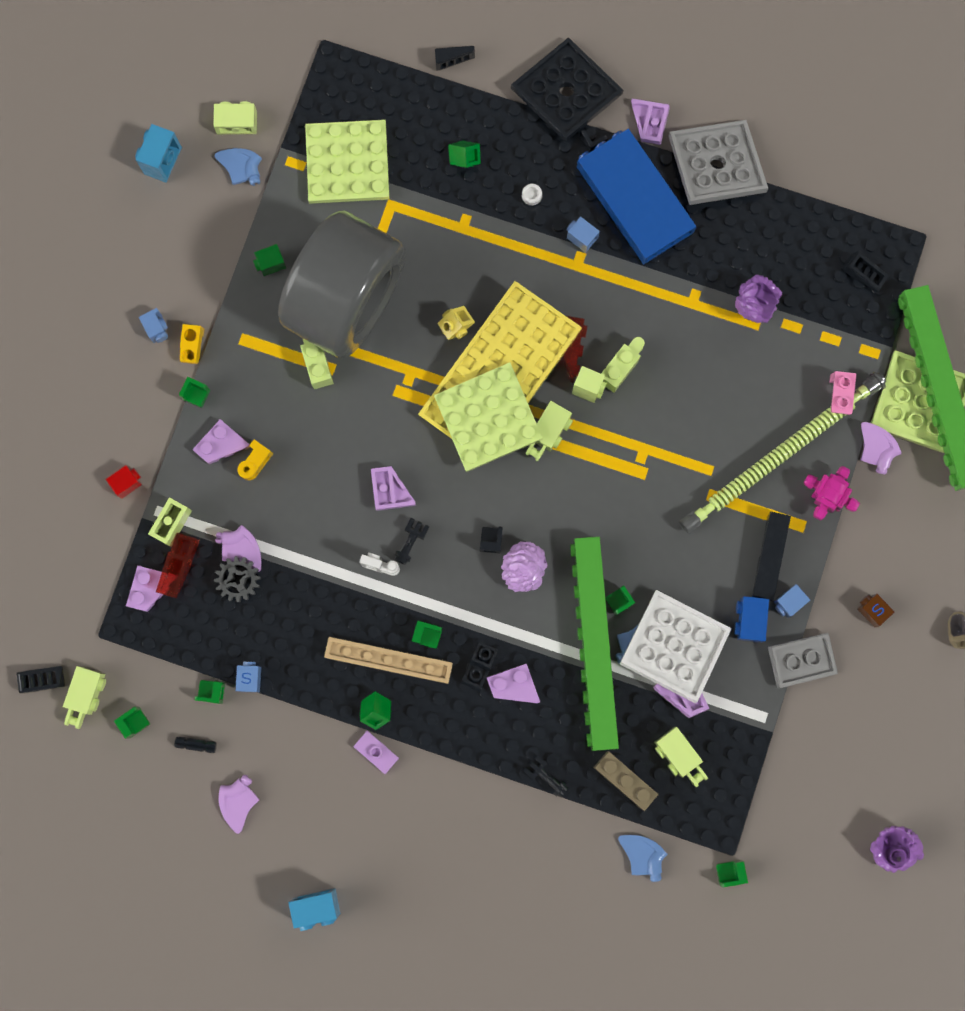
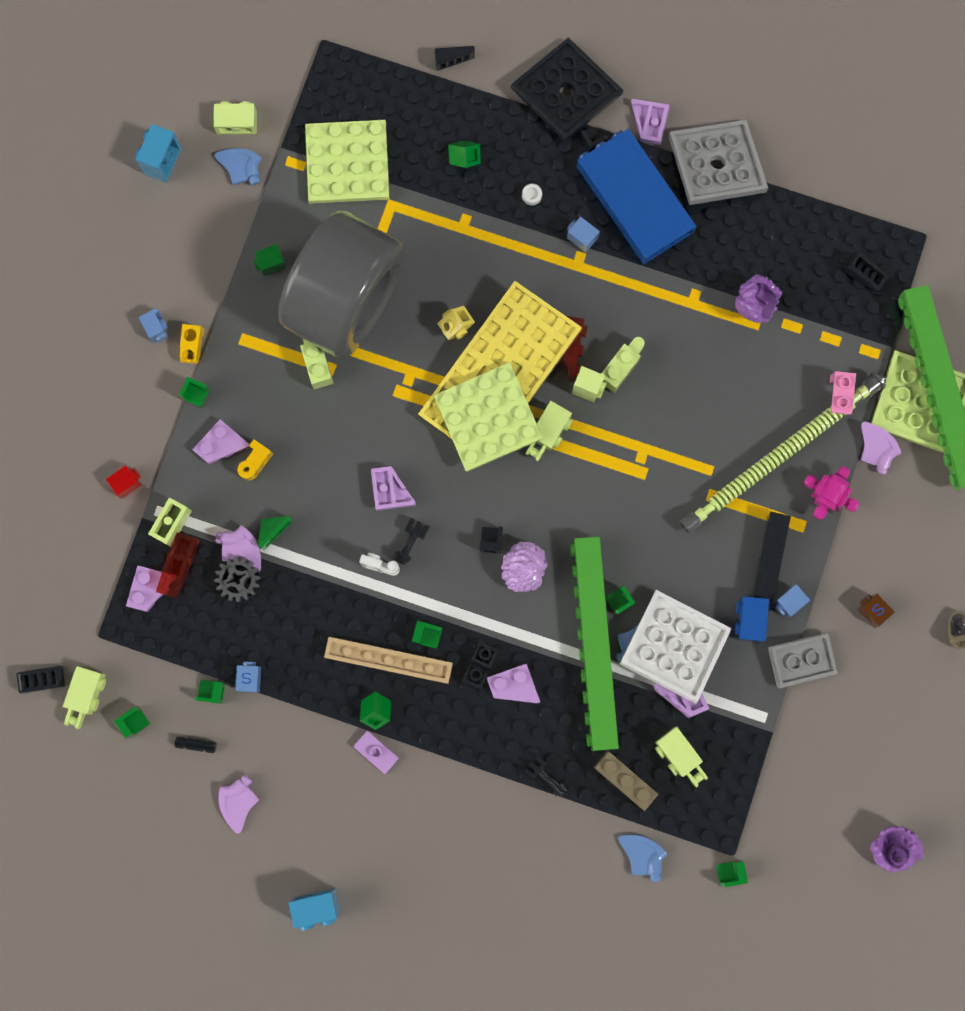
(271, 529): none -> green slope

